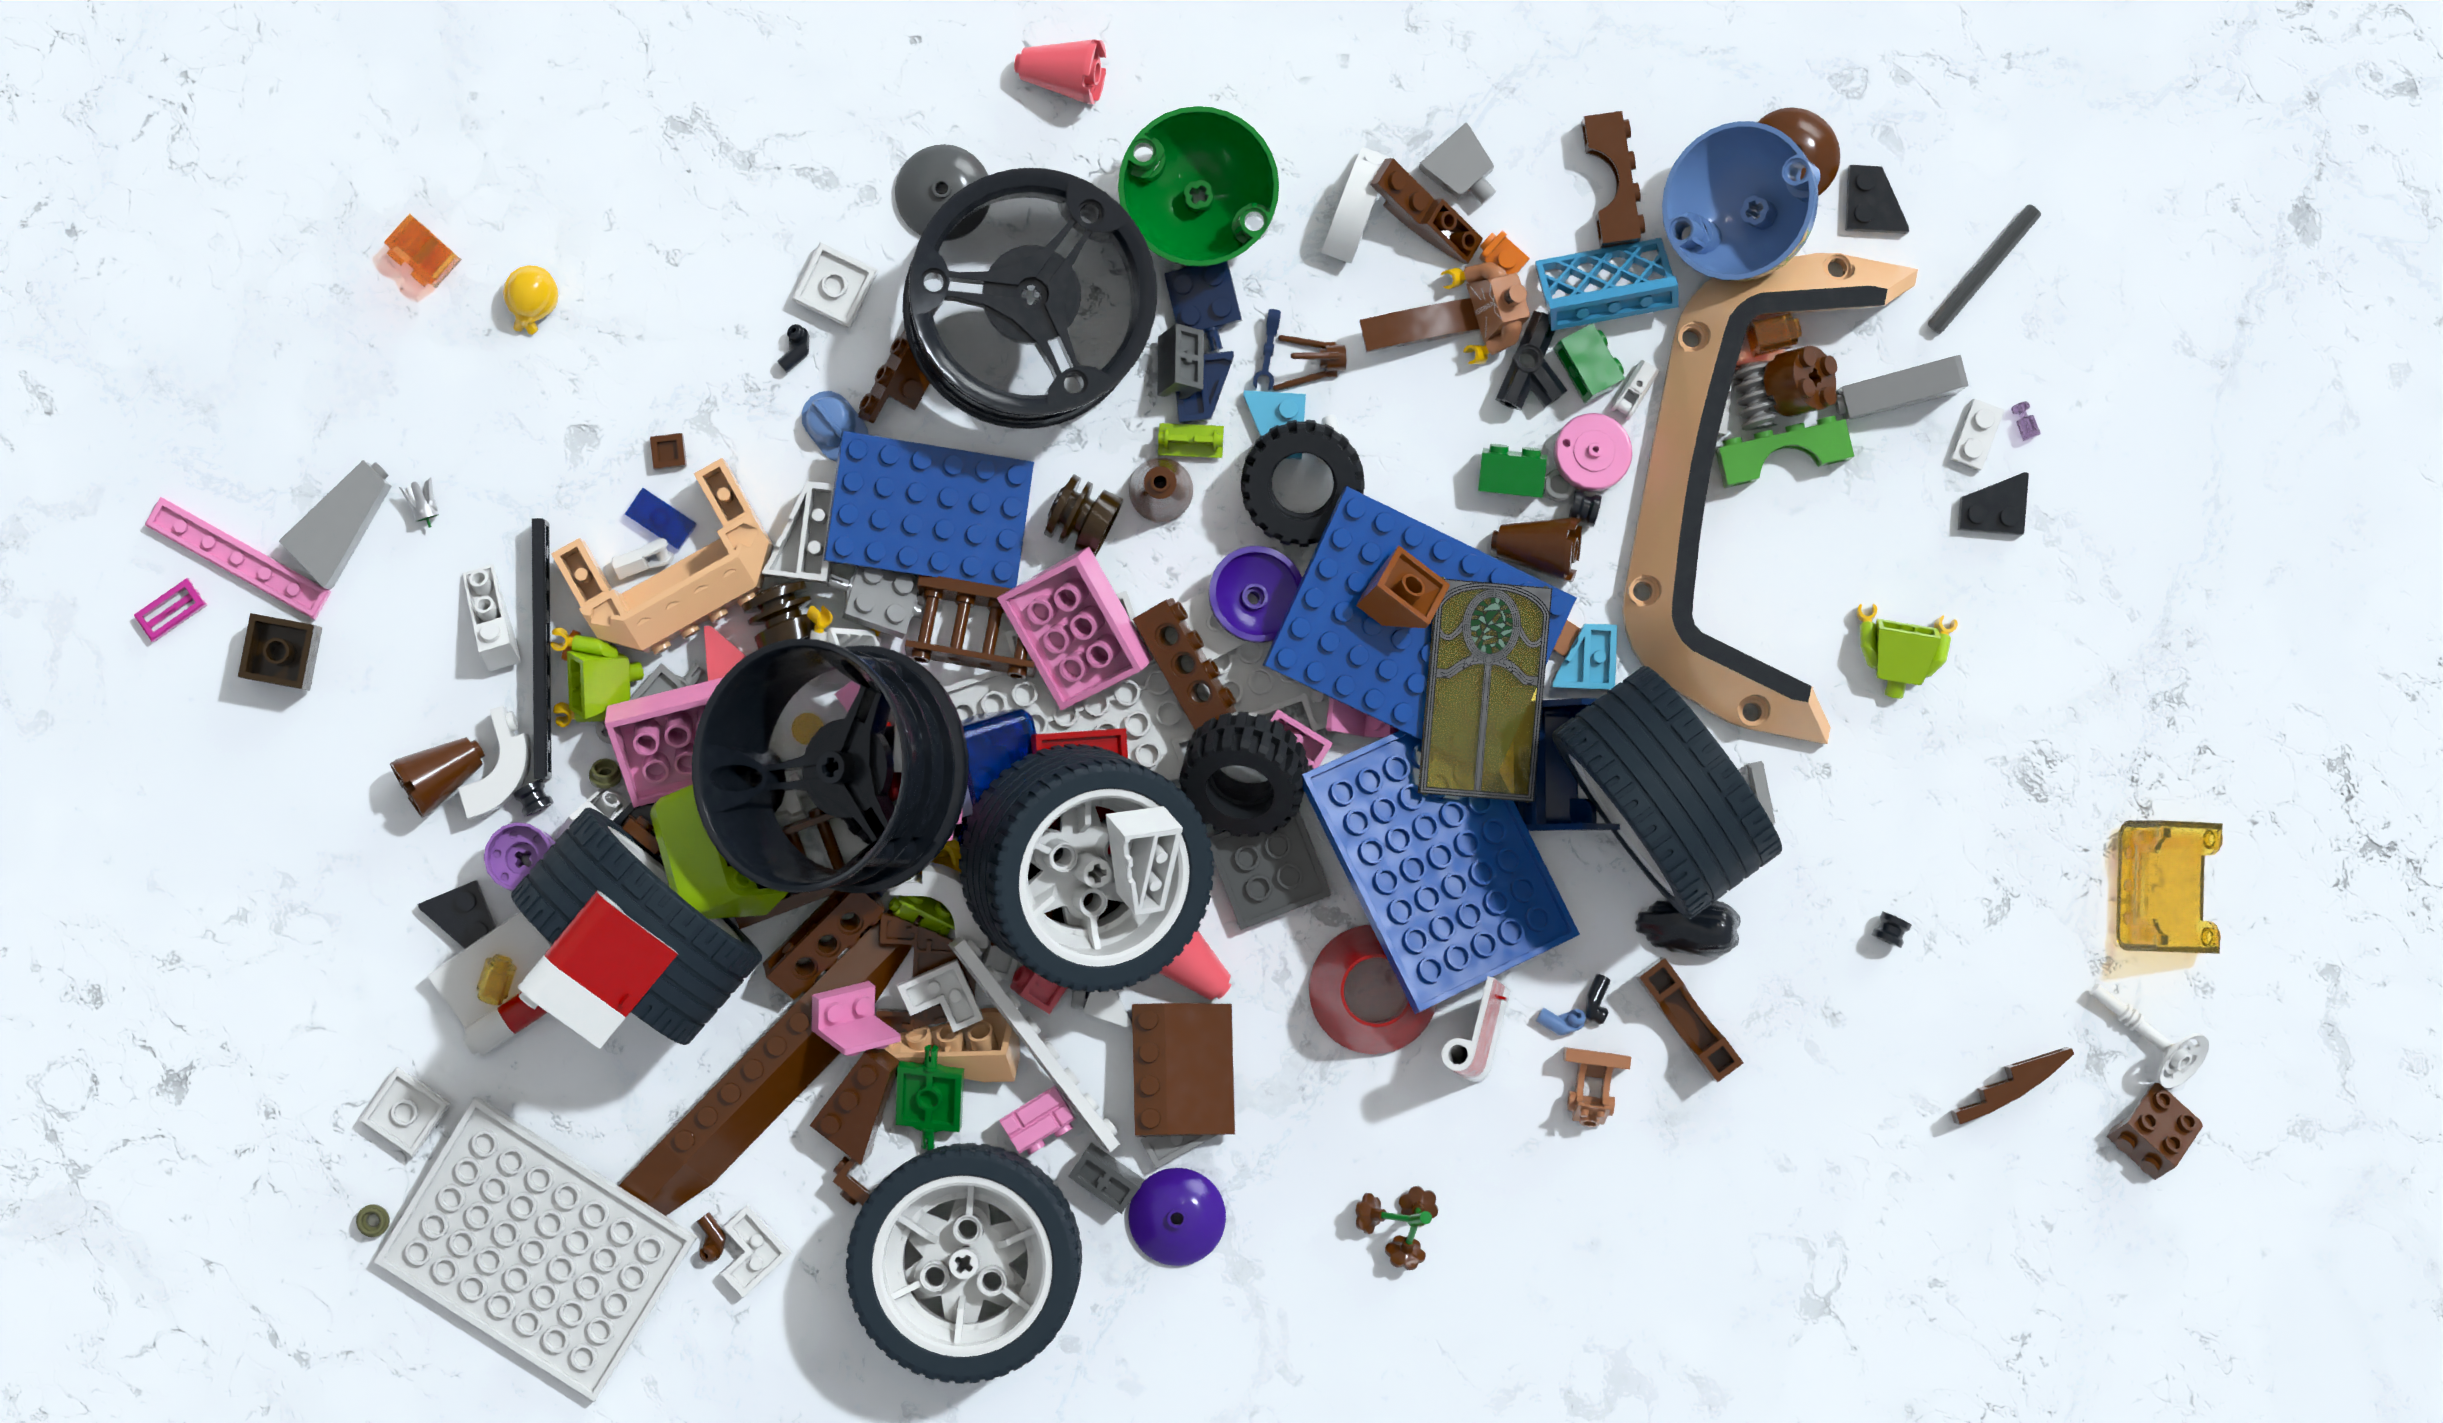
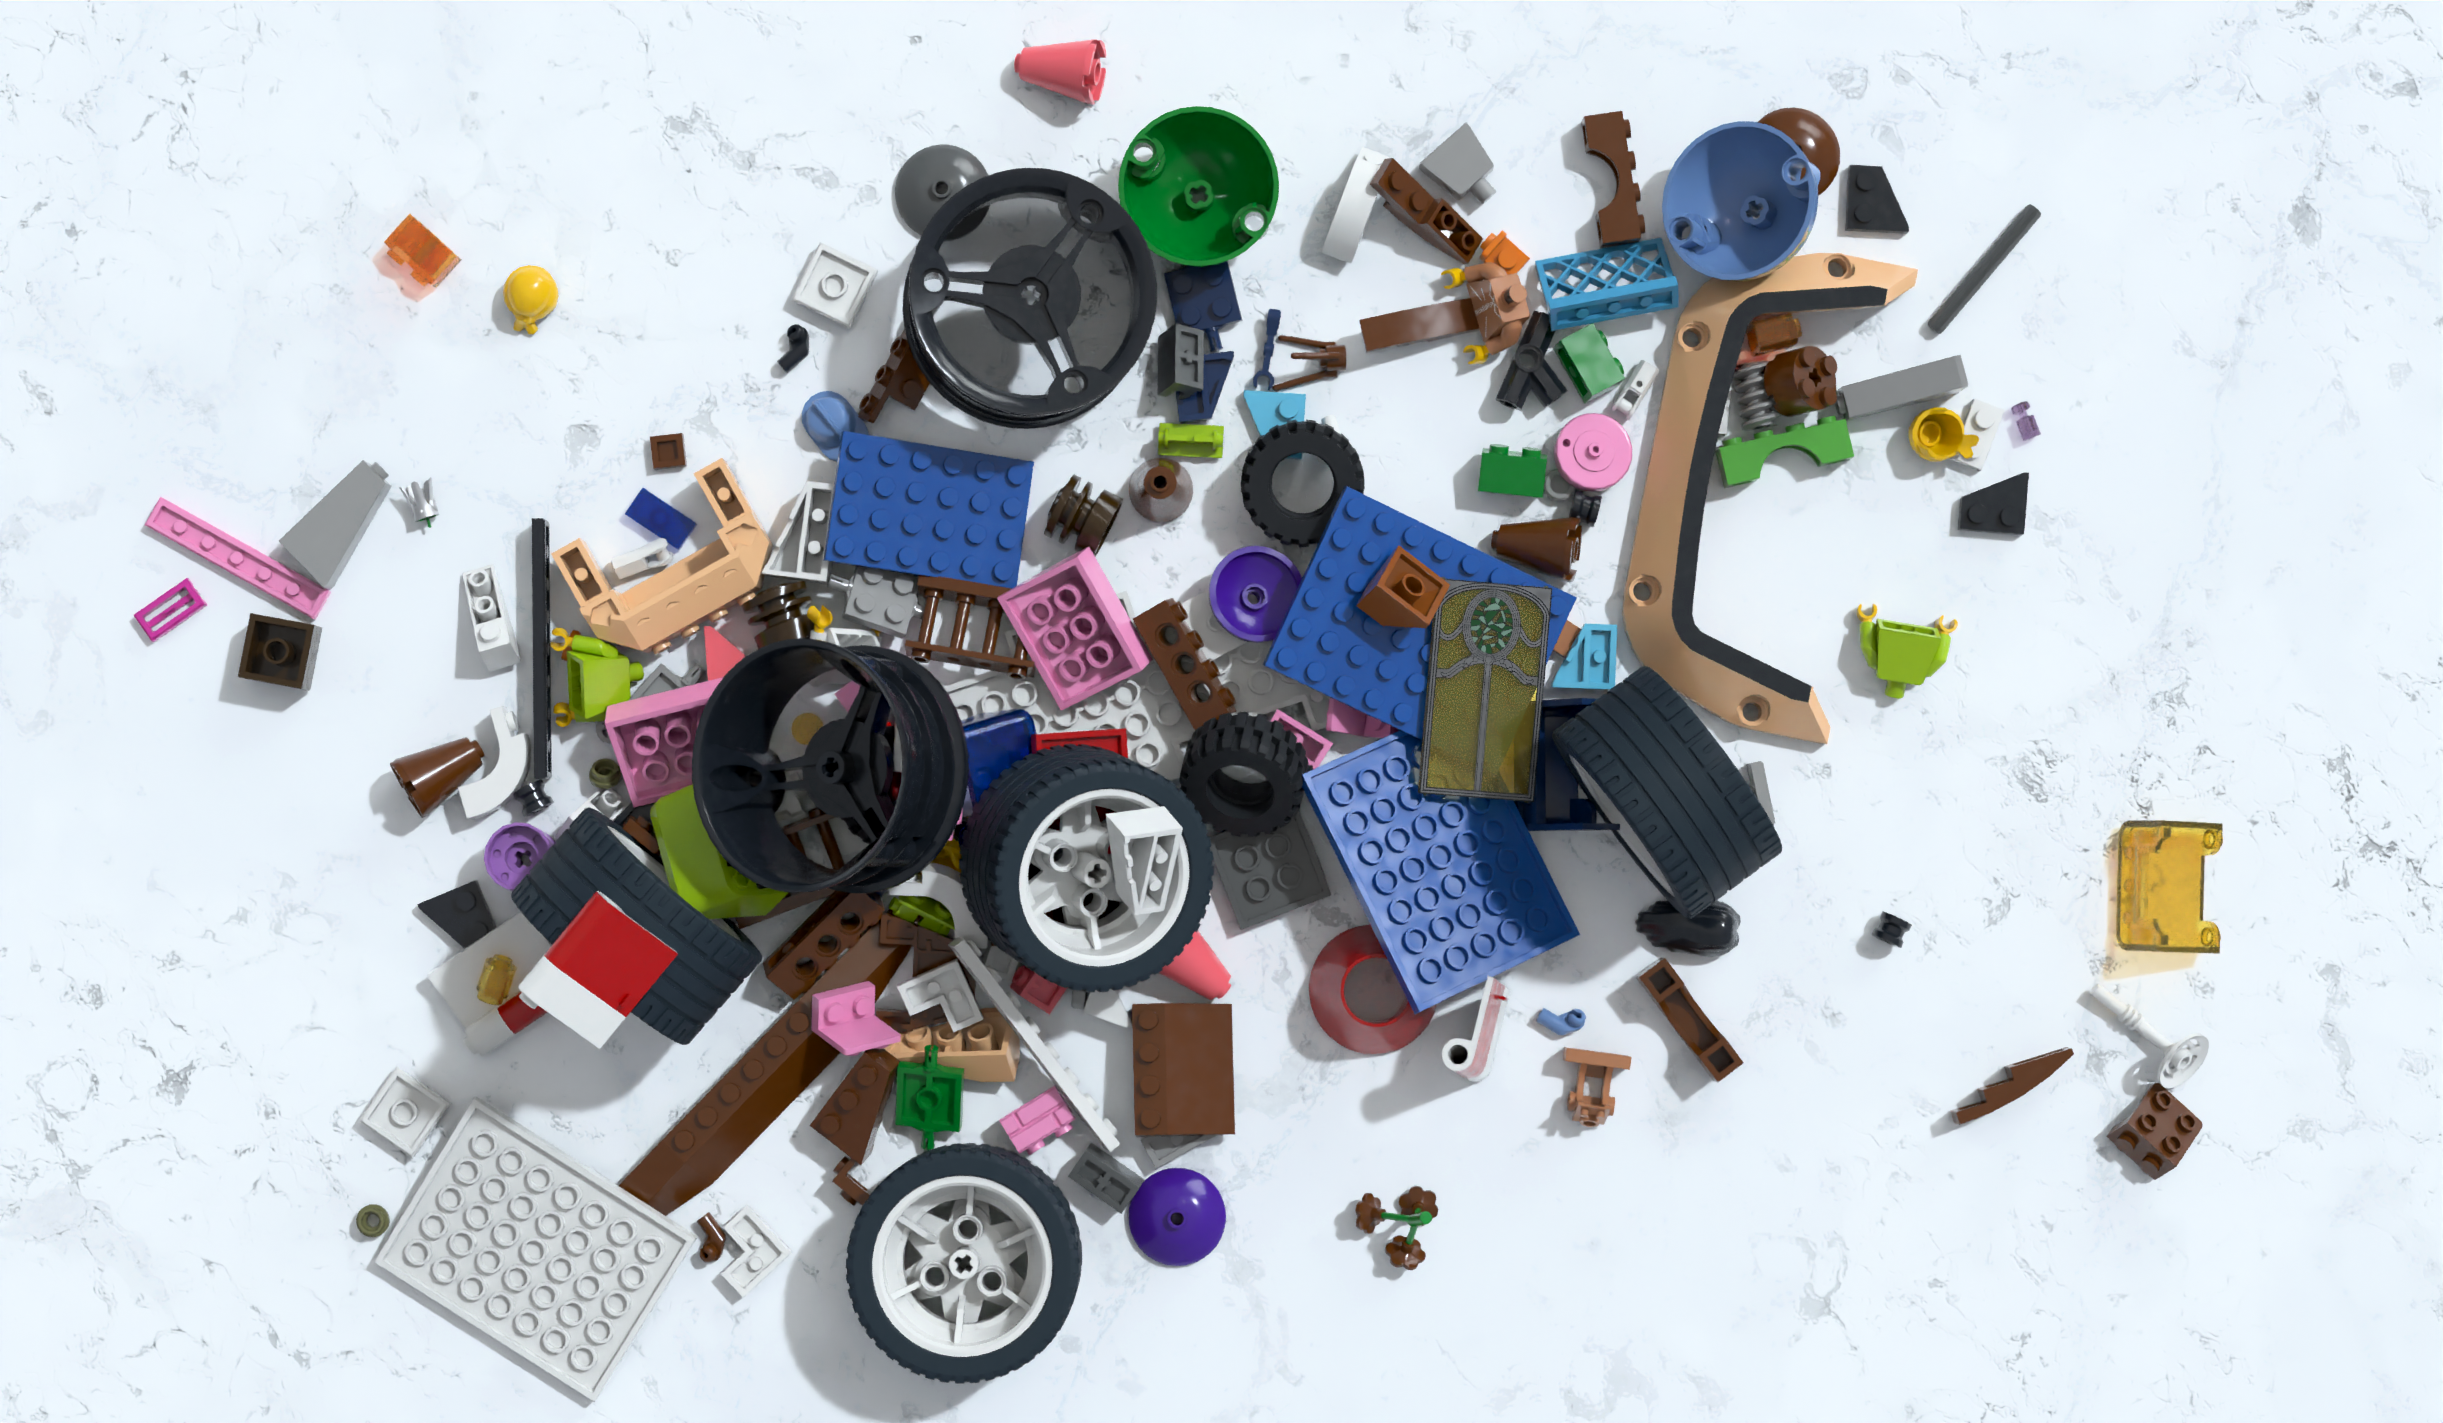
(1594, 997): black arm -> none
(1939, 435): none -> yellow hat

